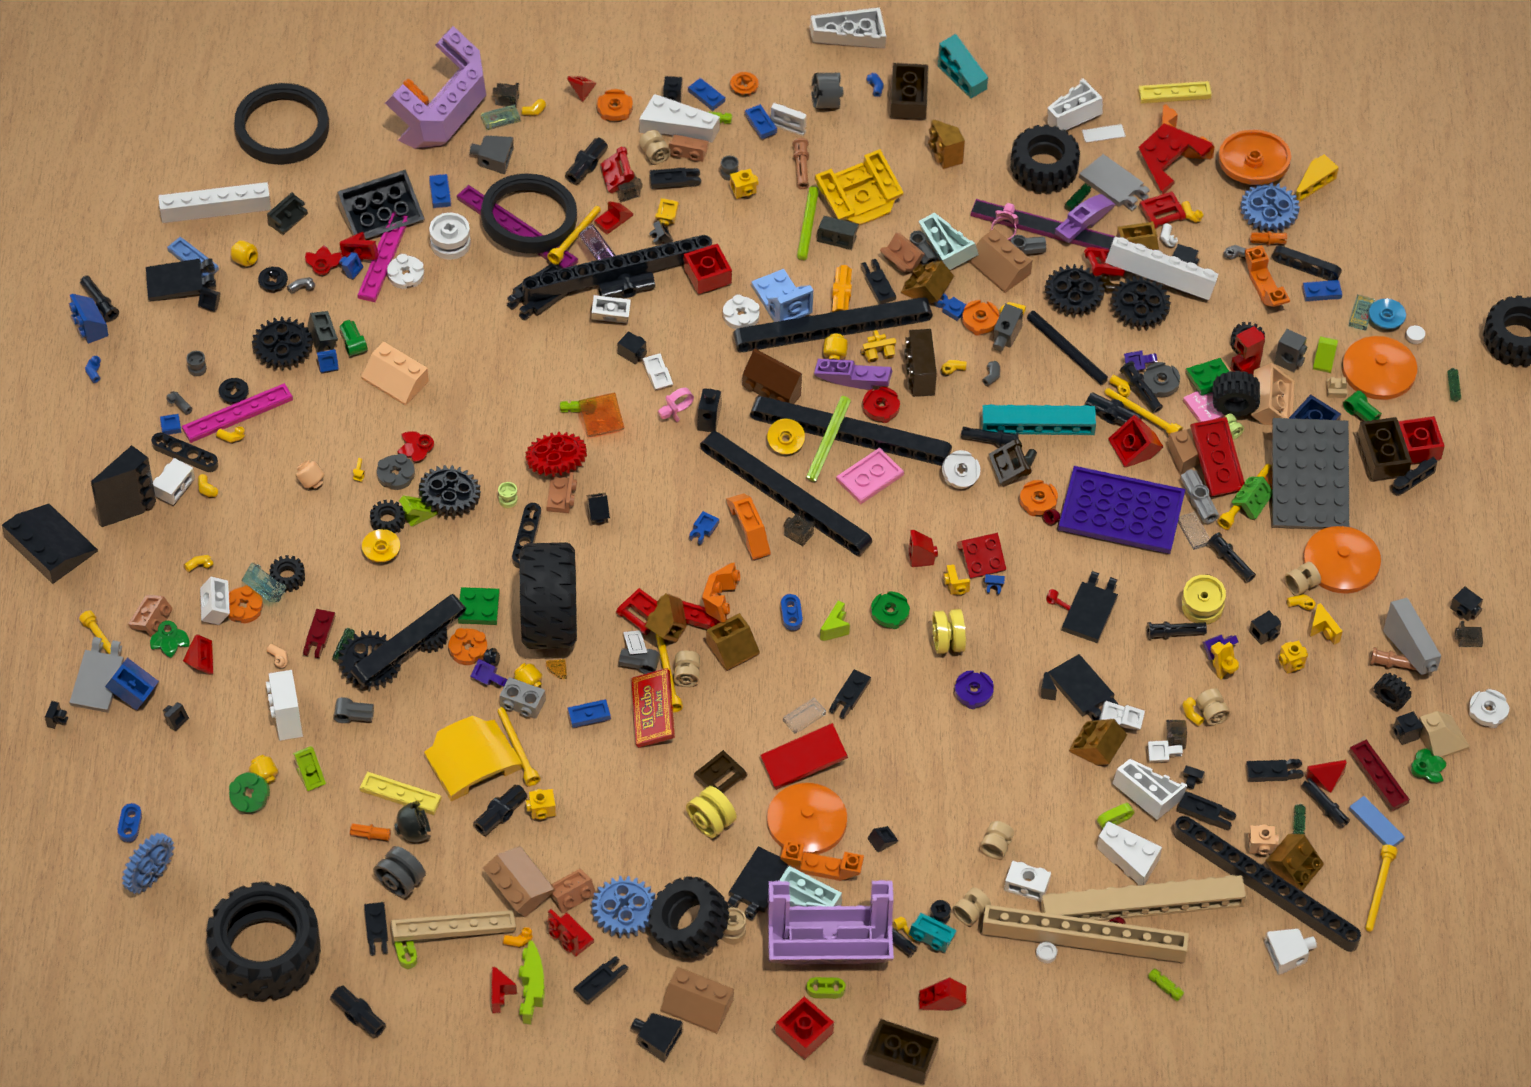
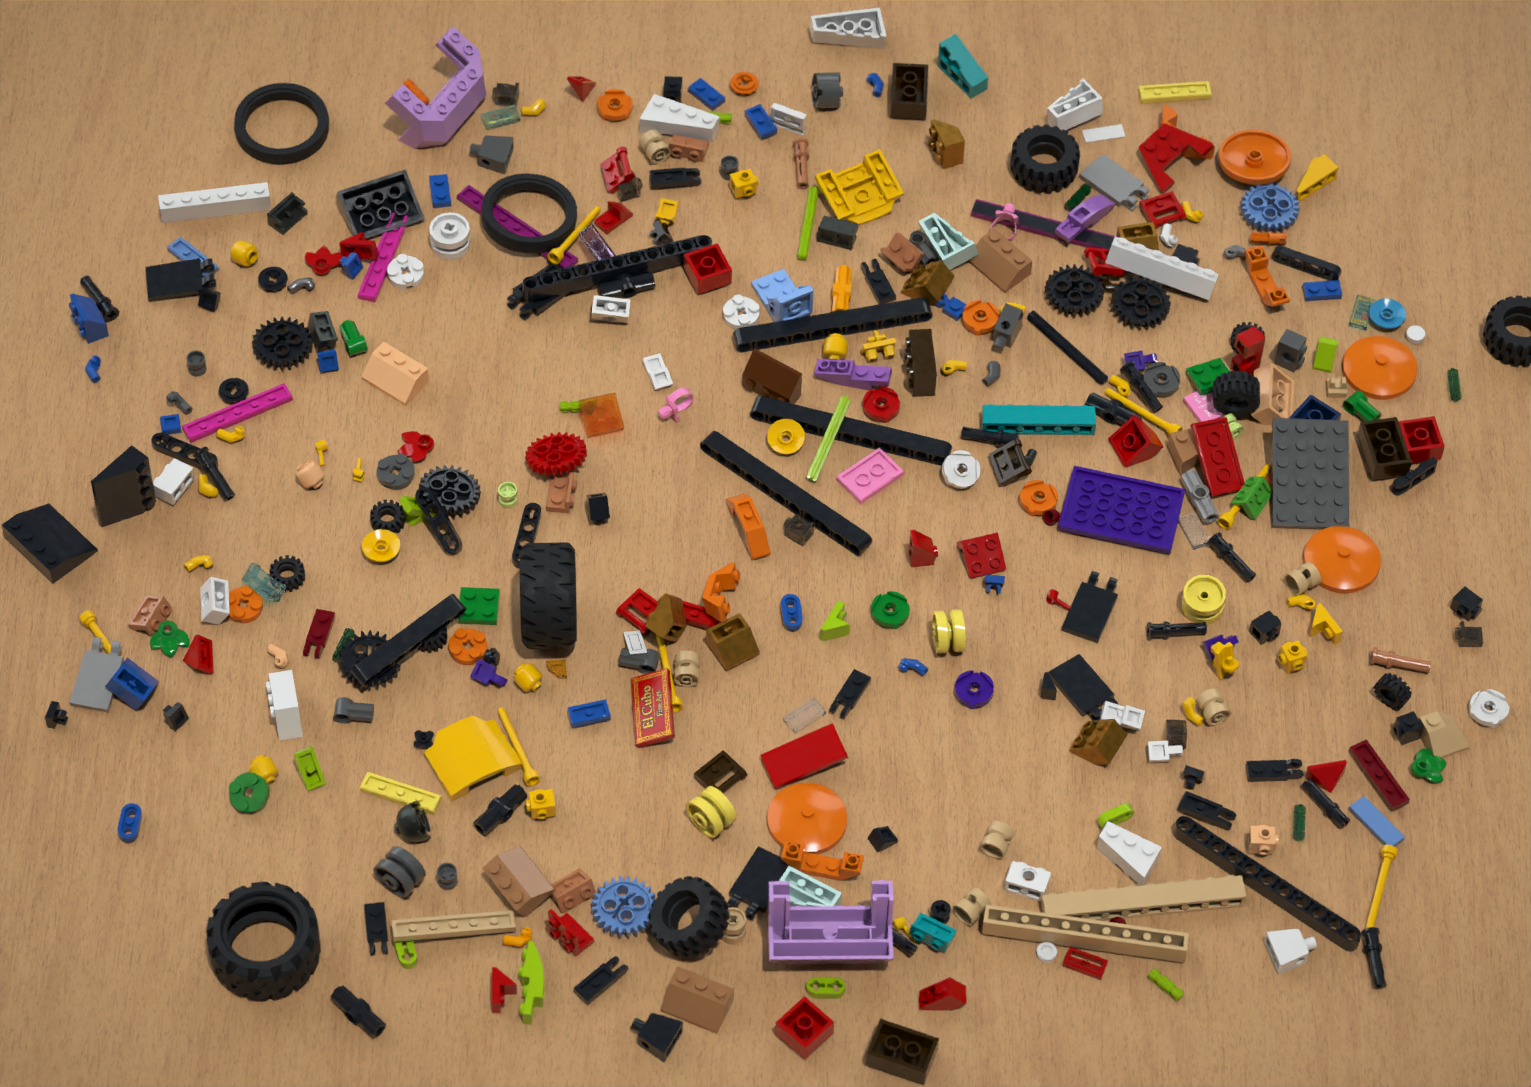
(148, 863): medium blue gear -> none
(210, 467): none -> black pin
(320, 447): none -> yellow hand
(370, 832): orange axle -> none
(423, 744): none -> black plate
(438, 520): none -> black beam
(447, 876): none -> dark grey wheel
(523, 694): light grey brick -> none
(586, 160): black piece -> none
(632, 347): black brick -> none
(703, 526): blue plate -> none
(709, 403): black torso -> none
(914, 664): none -> blue arm
(955, 586): yellow bracket -> none
(1029, 245): dark grey piece -> none
(1084, 966): none -> red tile
(1149, 790): white wedge -> none
(1295, 860): pearl gold slope -> none
(1374, 949): none -> black pin
(1411, 636): light grey slope -> none

